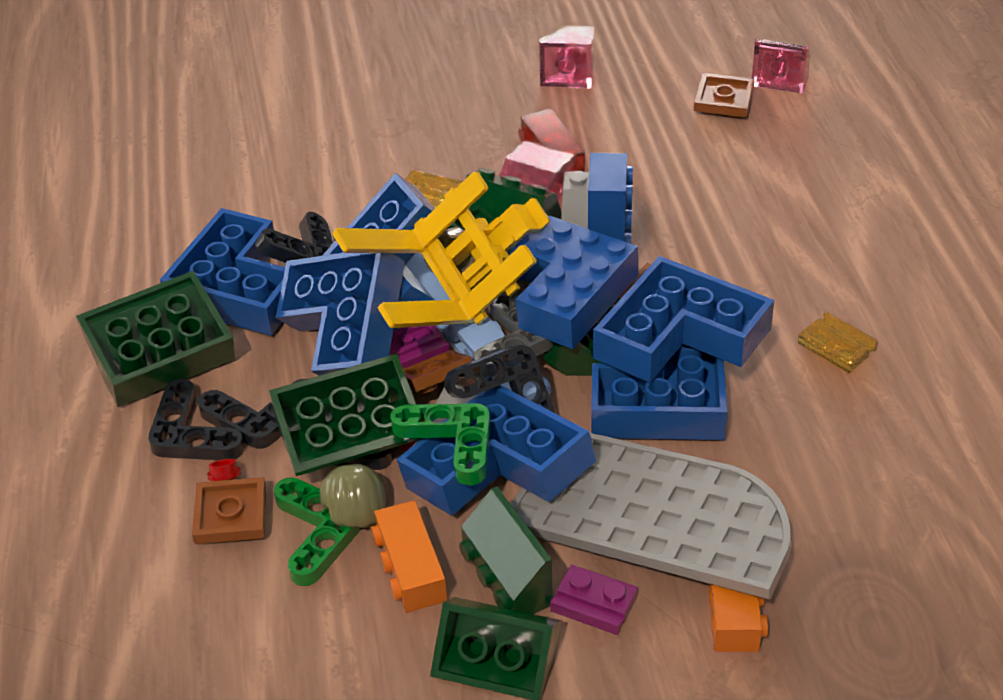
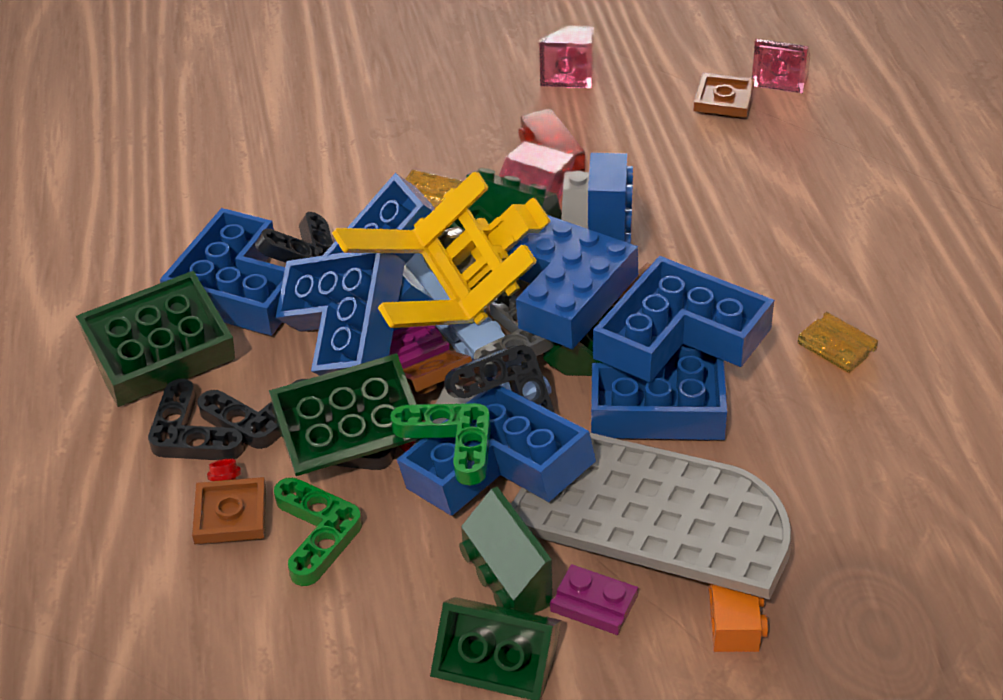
(352, 495): olive piece -> none
(409, 557): orange brick -> none

